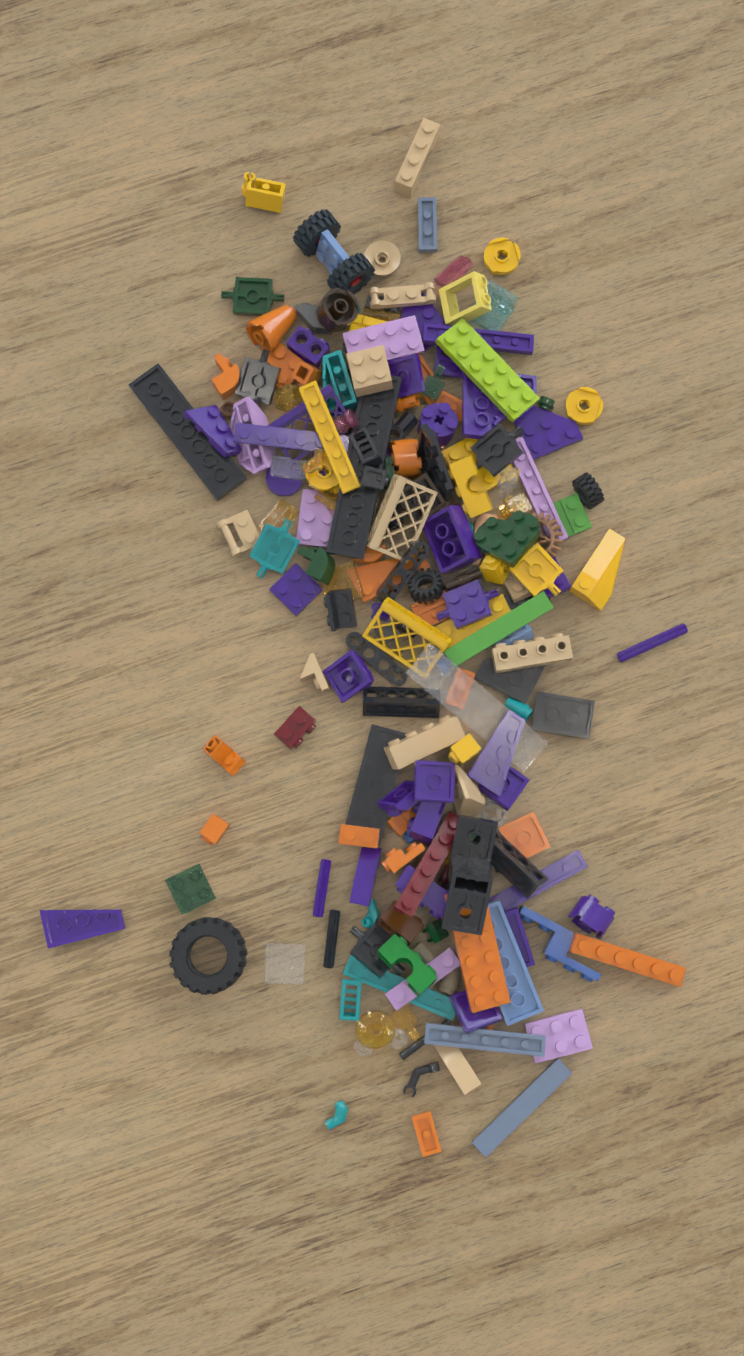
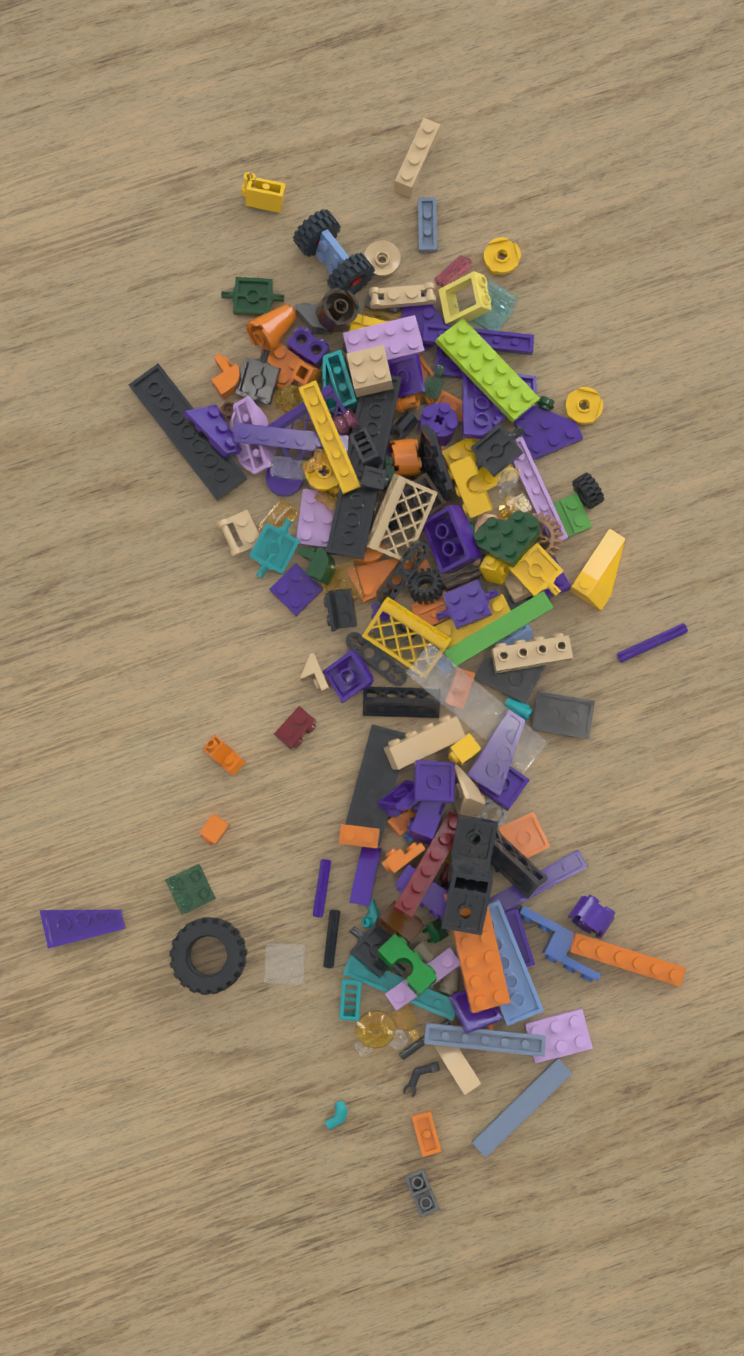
(422, 1193): none -> dark grey slope

